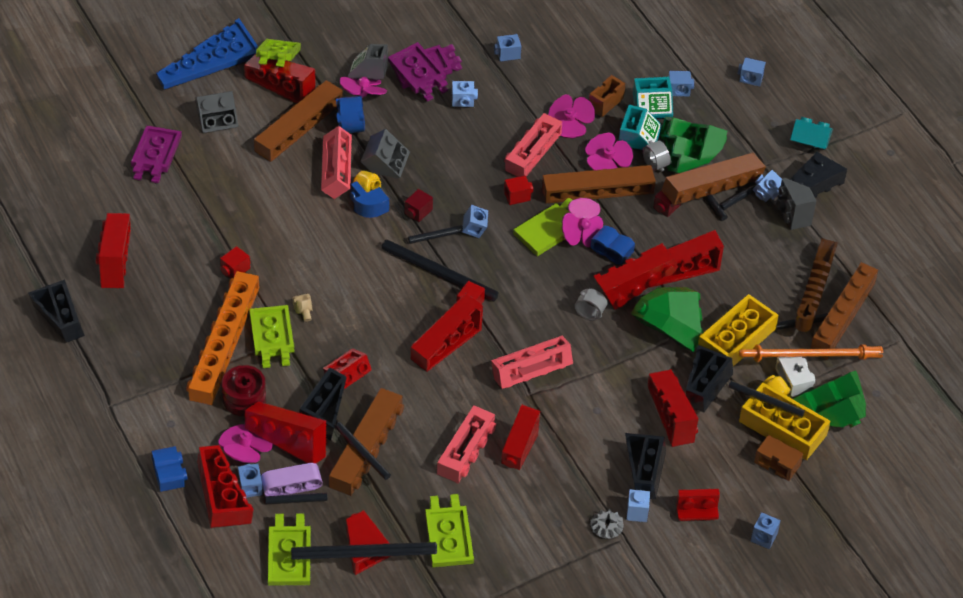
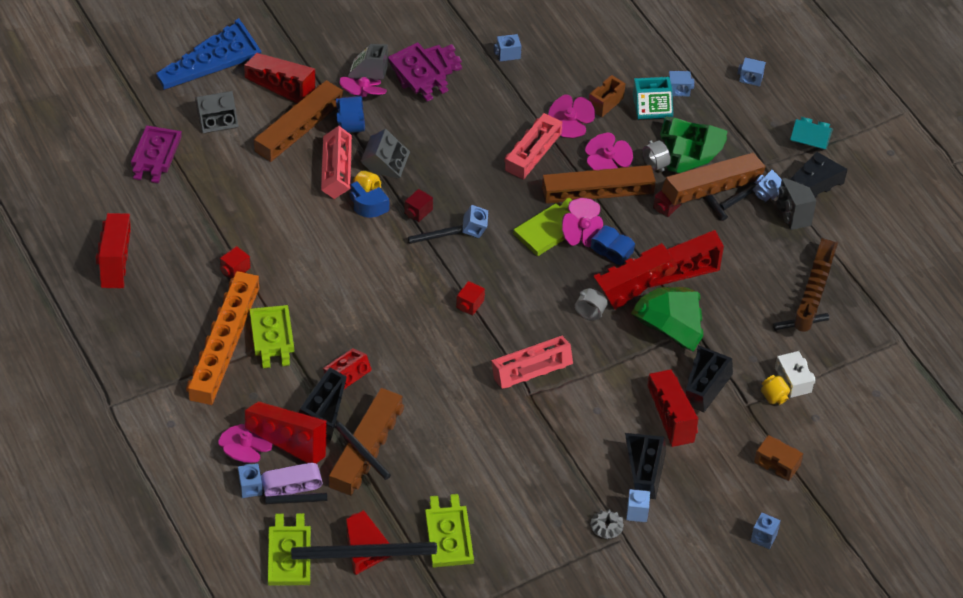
(58, 309): black wedge -> none
(168, 468): blue brick -> none
(222, 494): red wedge -> none
(243, 388): dark red wheel -> none
(277, 50): lime tile -> none
(303, 305): tan piece -> none
(435, 267): black axle -> none
(448, 333): red wedge -> none
(463, 94): light blue brick -> none
(482, 424): coral brick -> none
(518, 190): red brick -> none
(521, 437): red slope -> none
(639, 127): teal slope -> none
(697, 504): red bracket -> none
(740, 328): yellow brick -> none
(766, 398): black bar -> none
(797, 432): yellow brick -> none
(838, 401): green brick -> none
(845, 308): dark orange brick -> none
(863, 352): orange bar -> none

